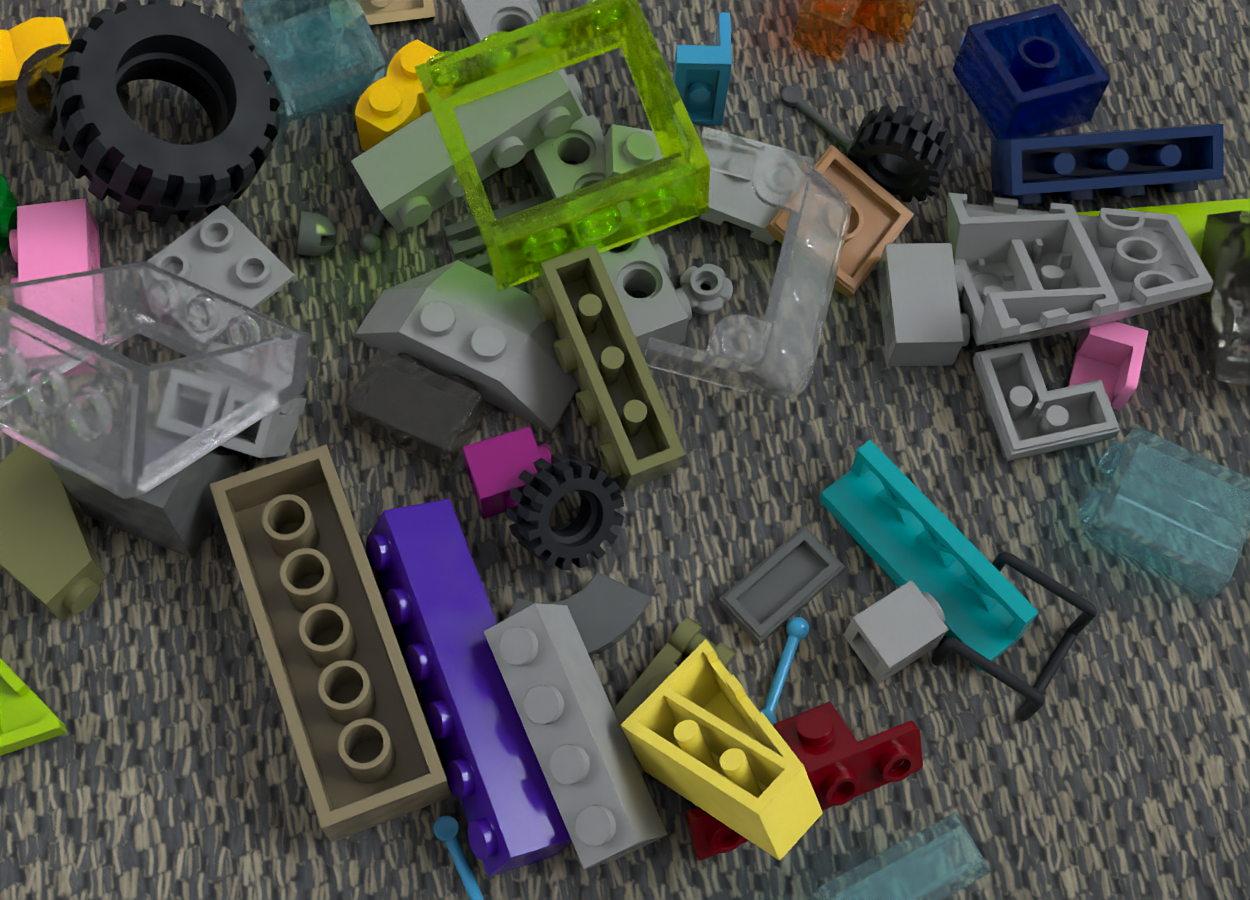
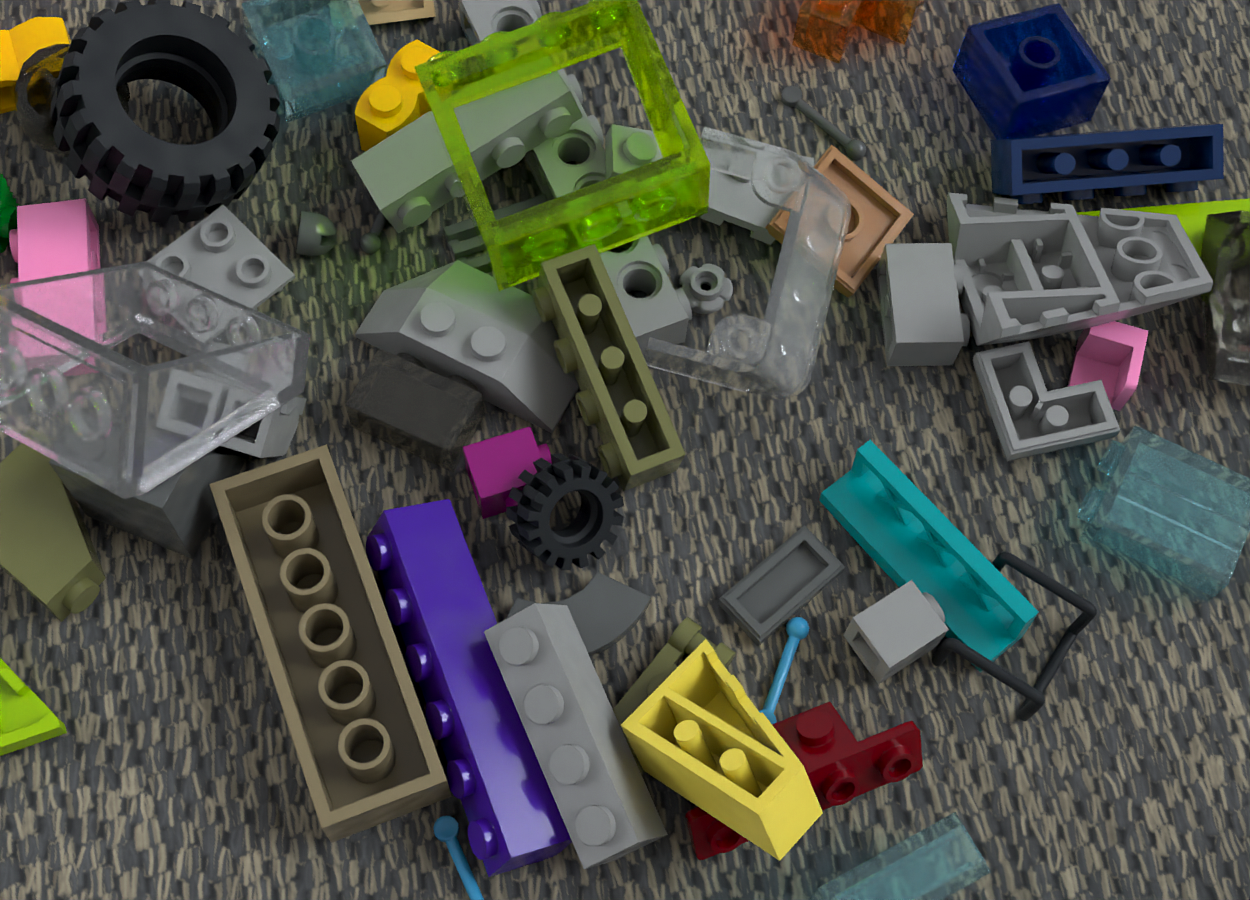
(704, 75): dark azure panel -> none
(902, 152): black tyre -> none

